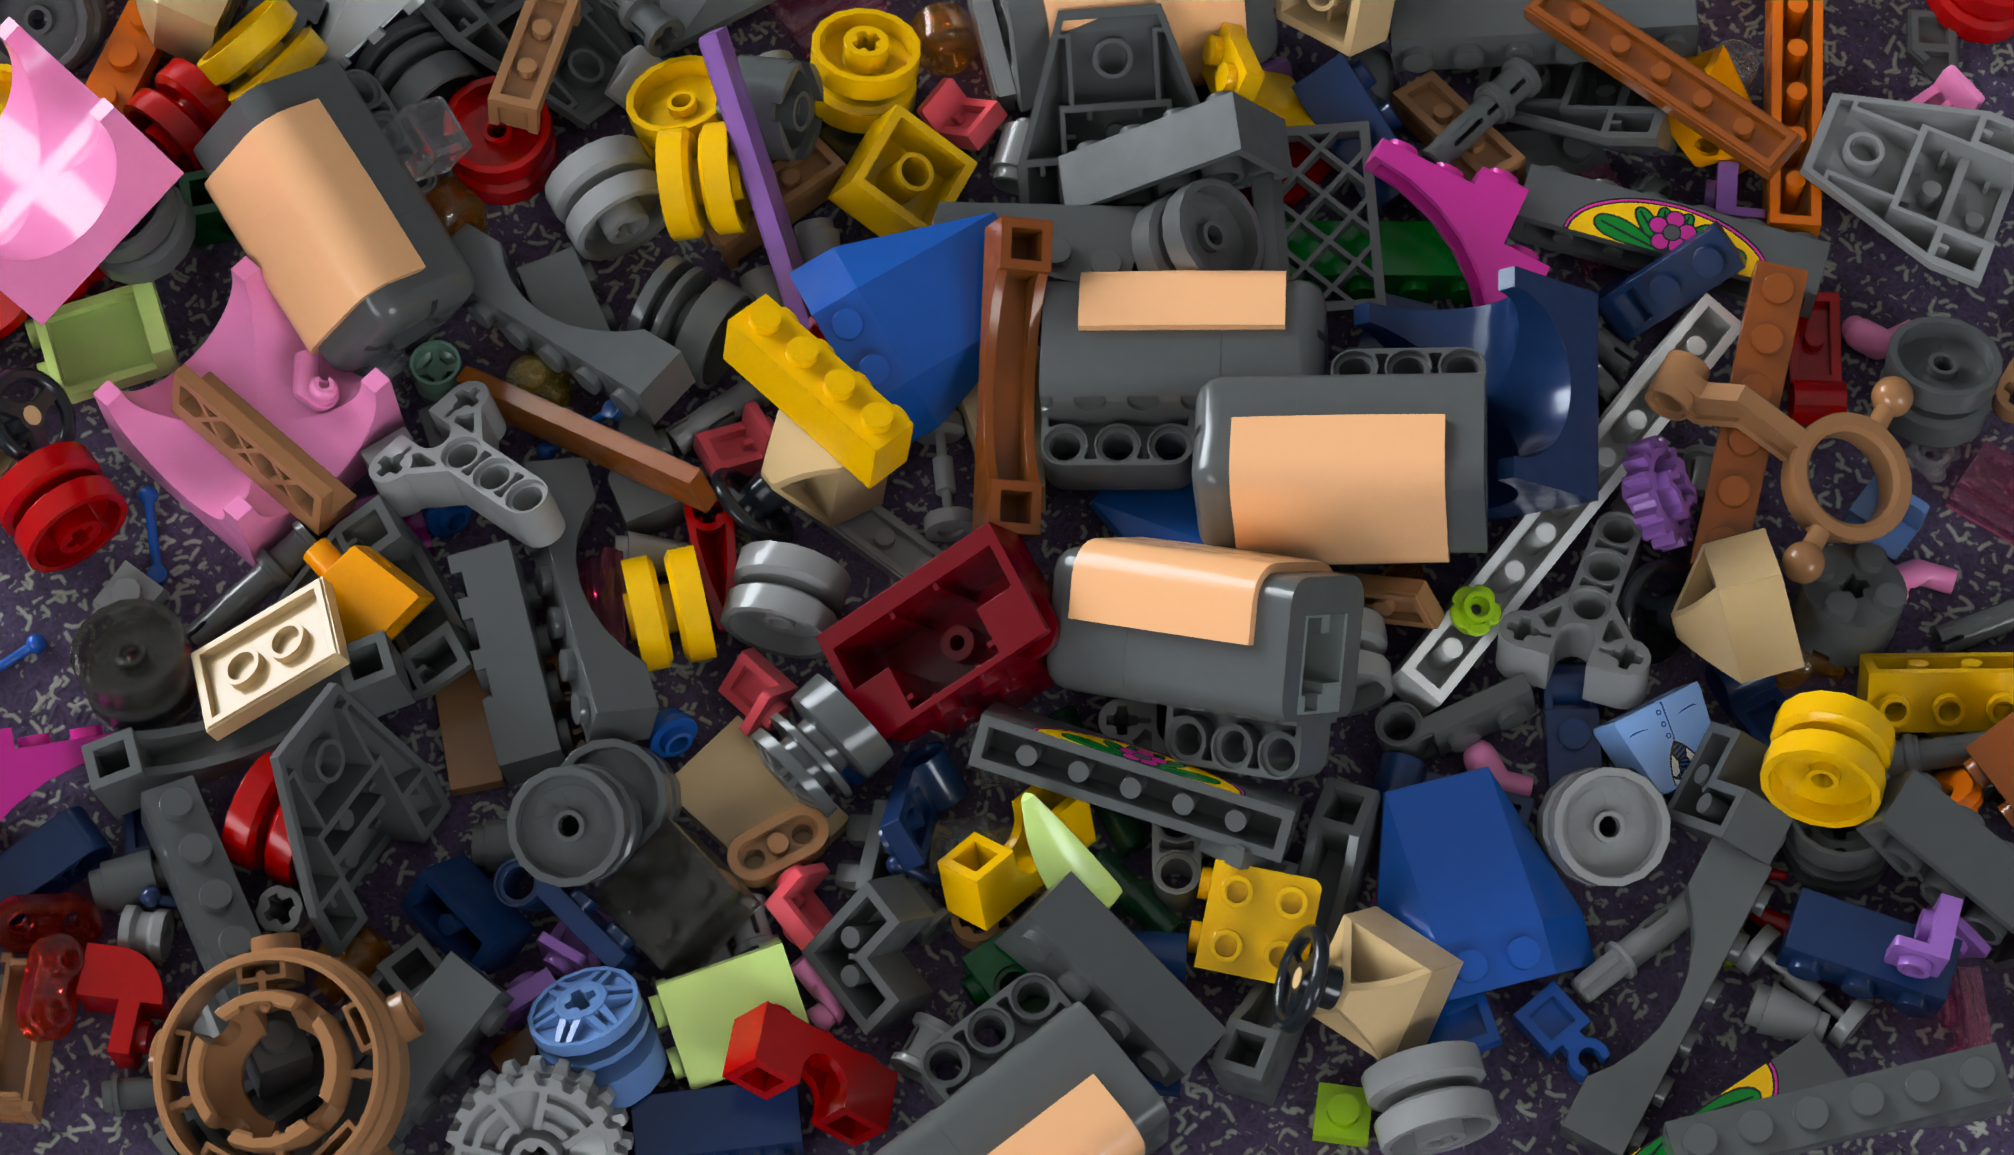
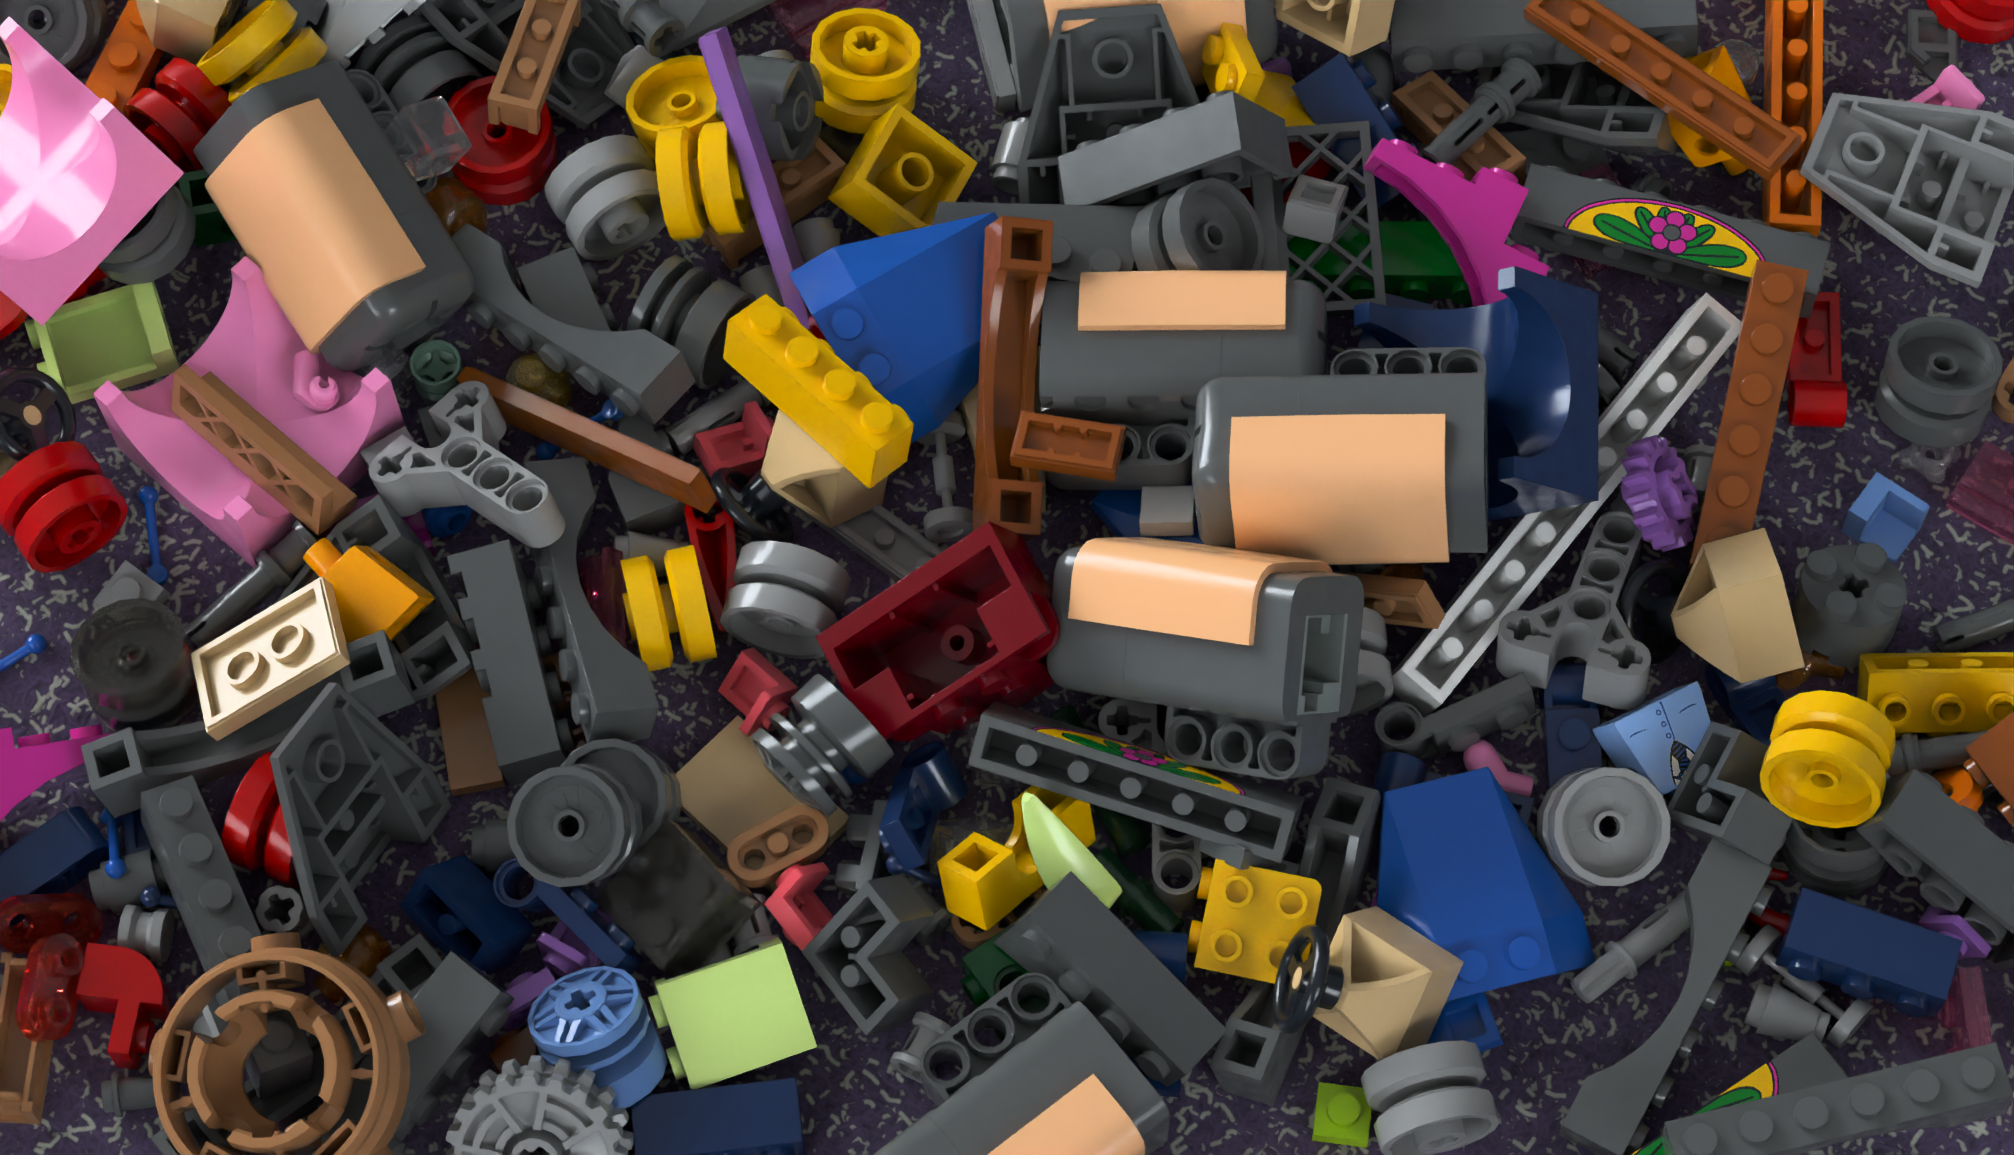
(115, 867): none -> blue hinge
(672, 733): blue plate -> none
(828, 1008): bright pink arm -> none
(848, 1087): red arch -> none
(945, 38): clear orange head -> none
(959, 119): coral bracket -> none
(1068, 446): none -> dark orange plate
(1167, 511): none -> white tile
(1314, 209): none -> light grey slope
(1465, 619): lime plate -> none
(1556, 1026): blue plate -> none
(1669, 282): dark blue plate -> none
(1683, 392): medium nougat piece -> none
(1722, 193): medium lavender bracket -> none
(1867, 336): bright pink arm -> none
(1927, 575): bright pink arm -> none
(1932, 940): medium lavender bracket -> none

